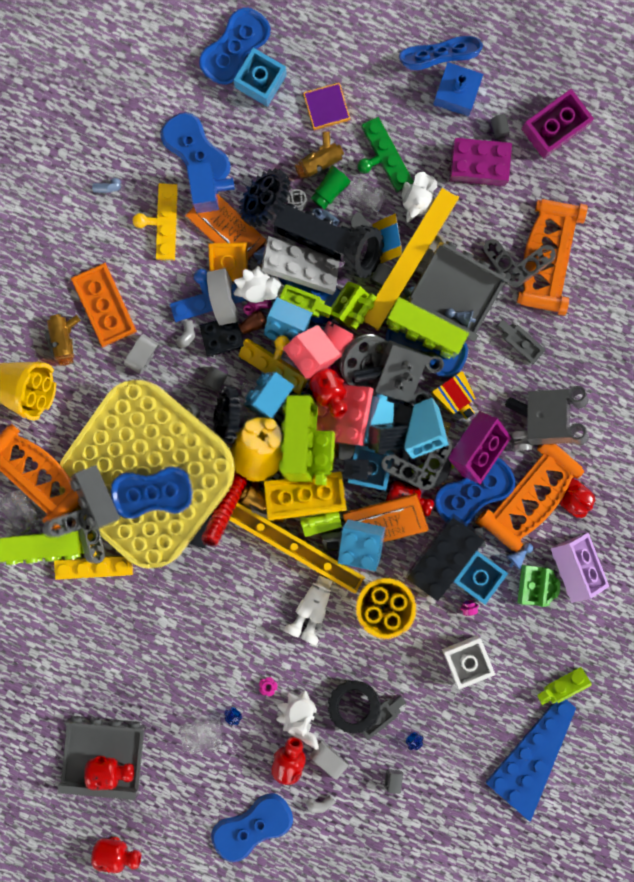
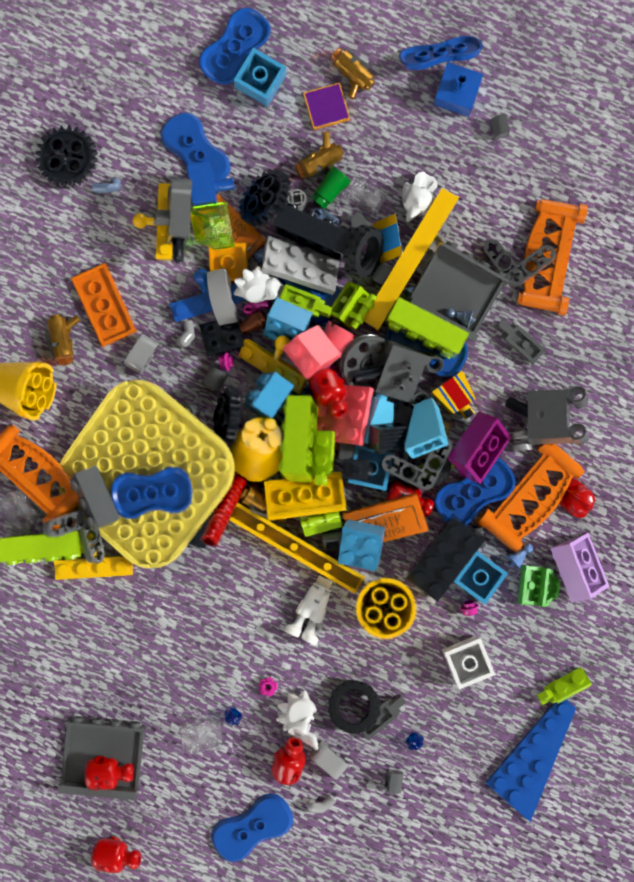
(69, 139): none -> black gear
(177, 216): none -> dark grey piece
(213, 225): none -> clear neon green slope
(226, 361): none -> dark pink plate
(354, 69): none -> pearl gold piece
(385, 154): green plate -> none
(480, 162): magenta brick -> none
(557, 123): magenta brick -> none

